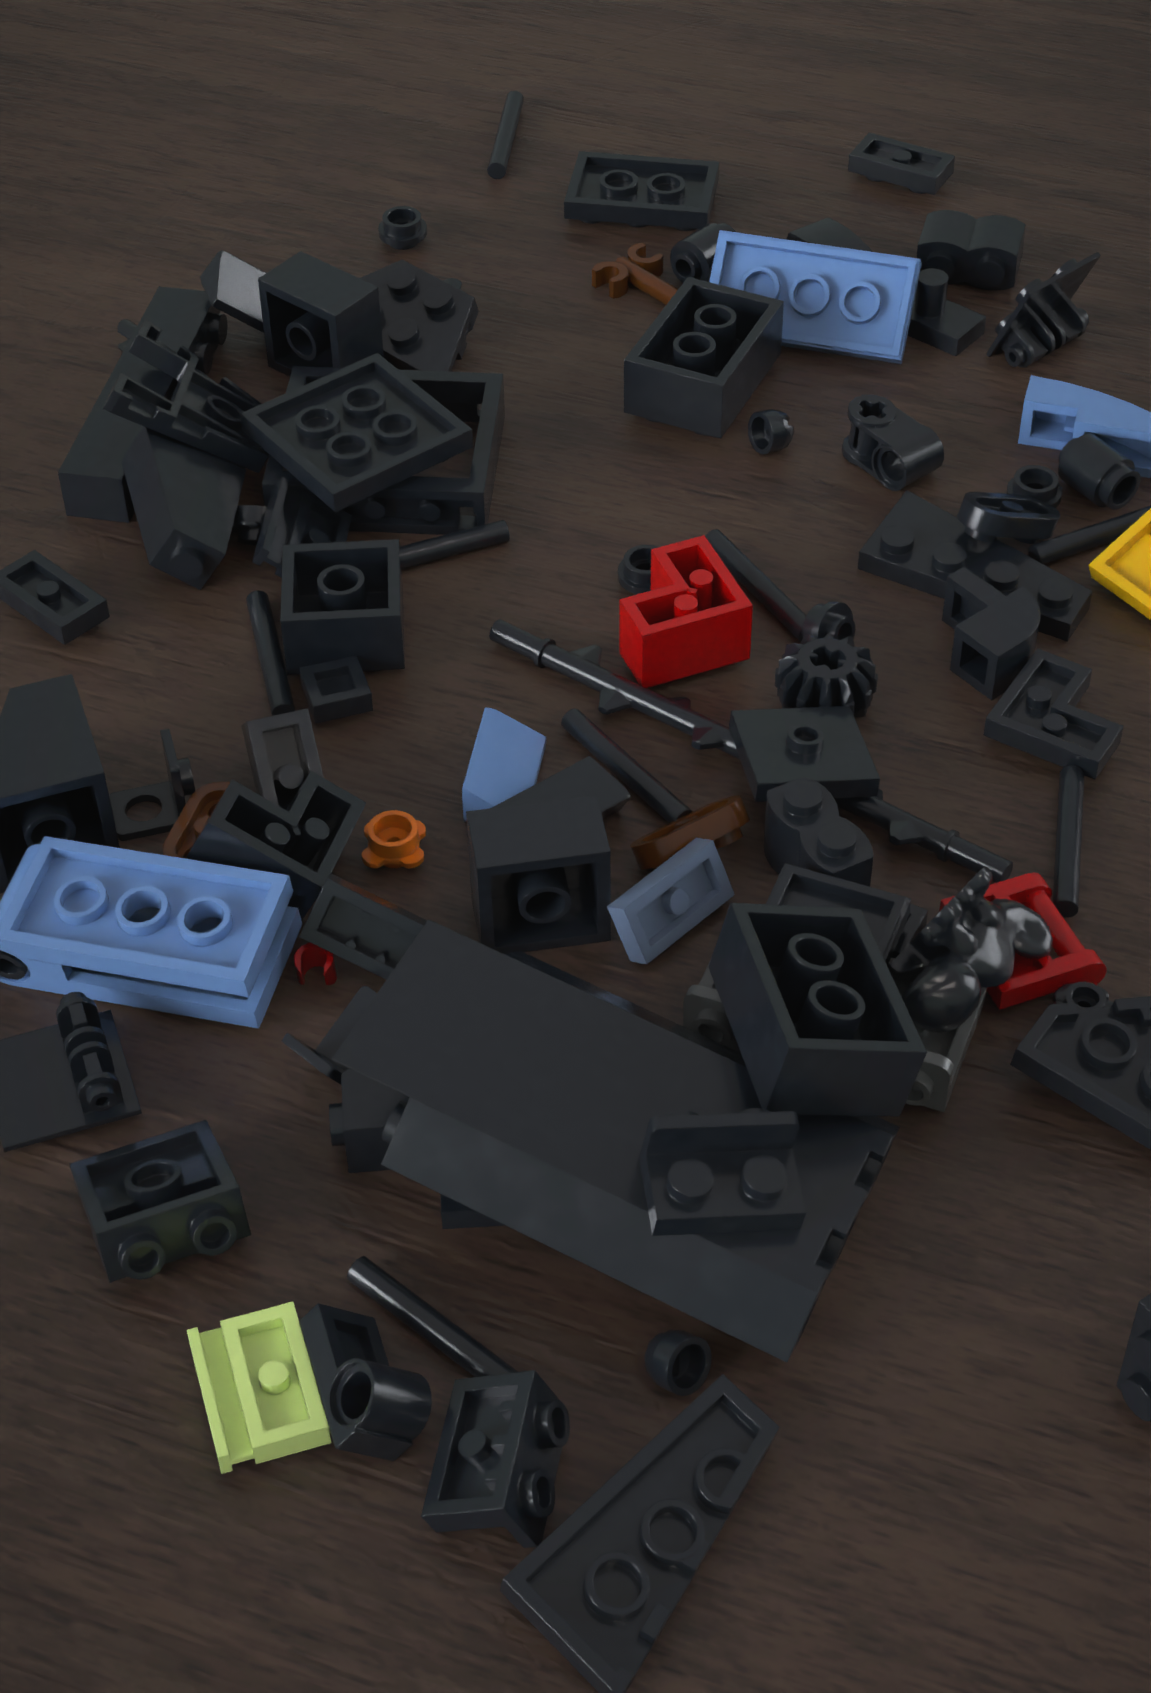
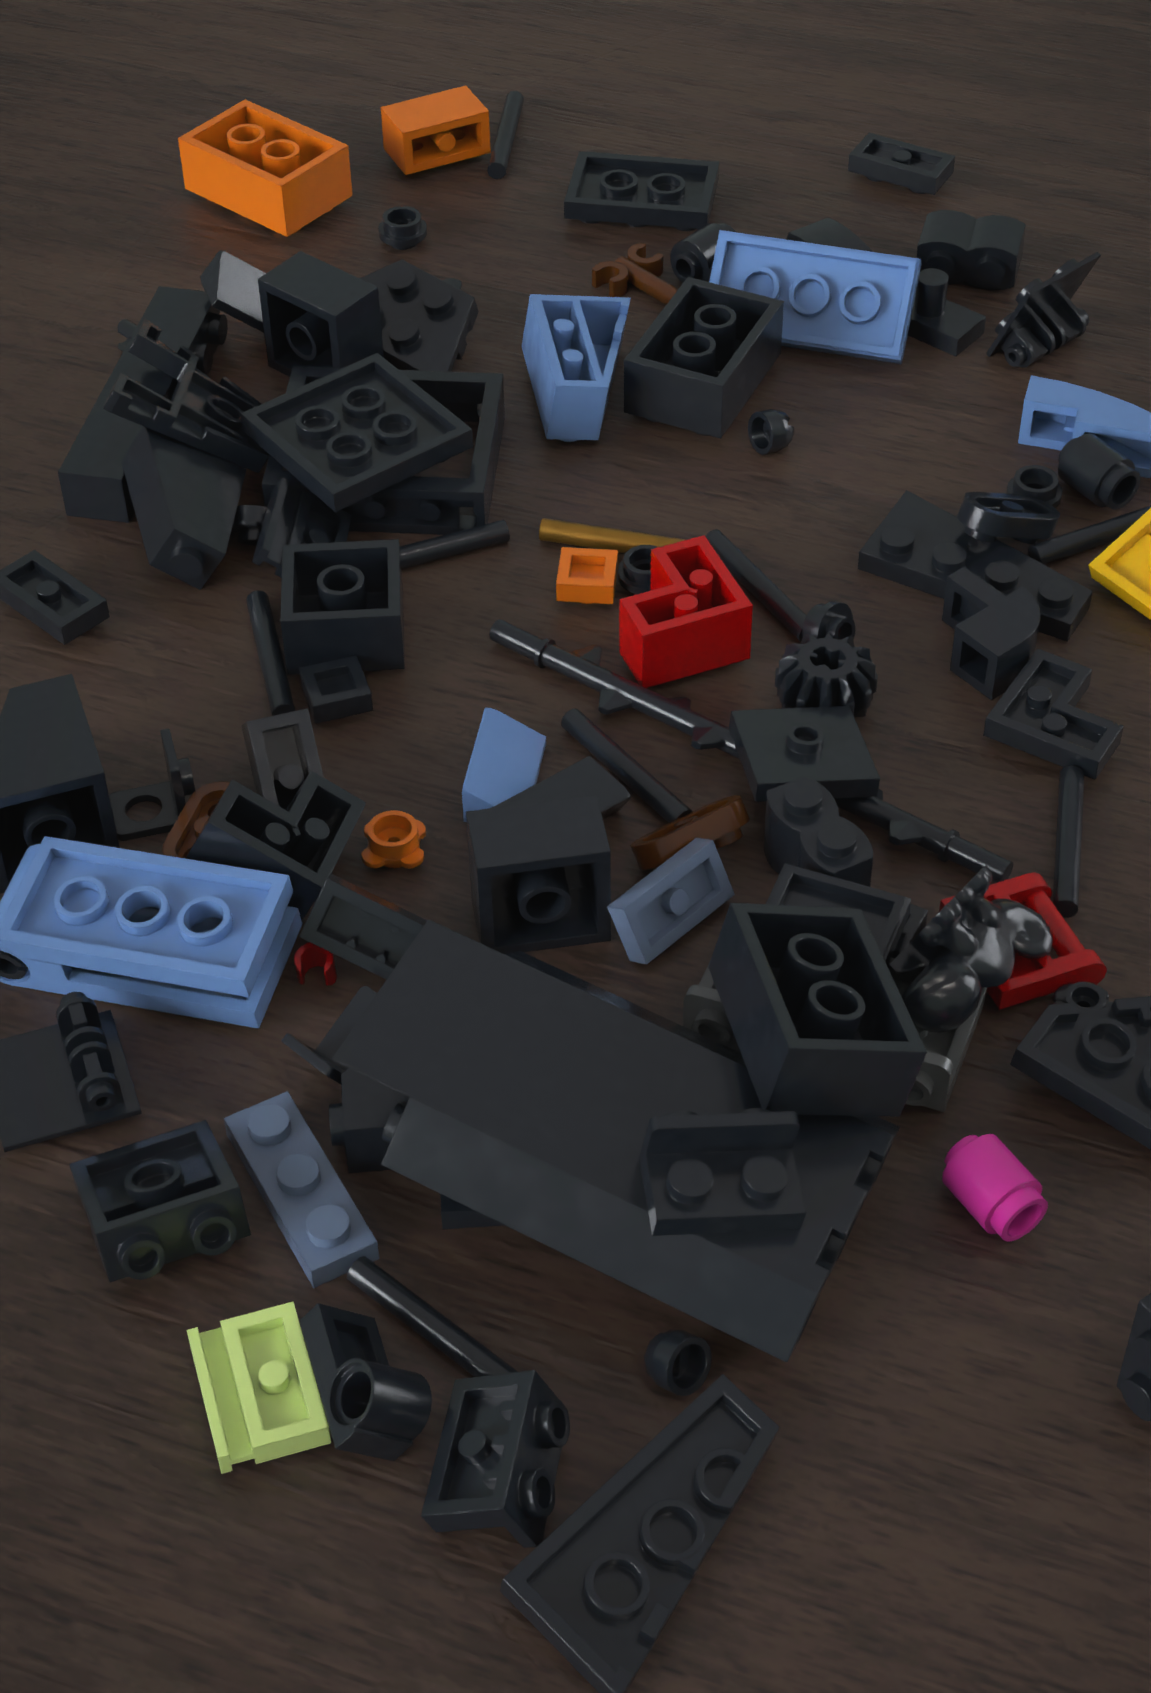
(266, 167): none -> orange brick
(300, 1188): none -> sand blue plate
(435, 130): none -> orange brick
(572, 360): none -> medium blue wedge
(587, 575): none -> orange plate
(598, 537): none -> pearl gold bar
(890, 443): black piece -> none
(994, 1186): none -> dark pink brick

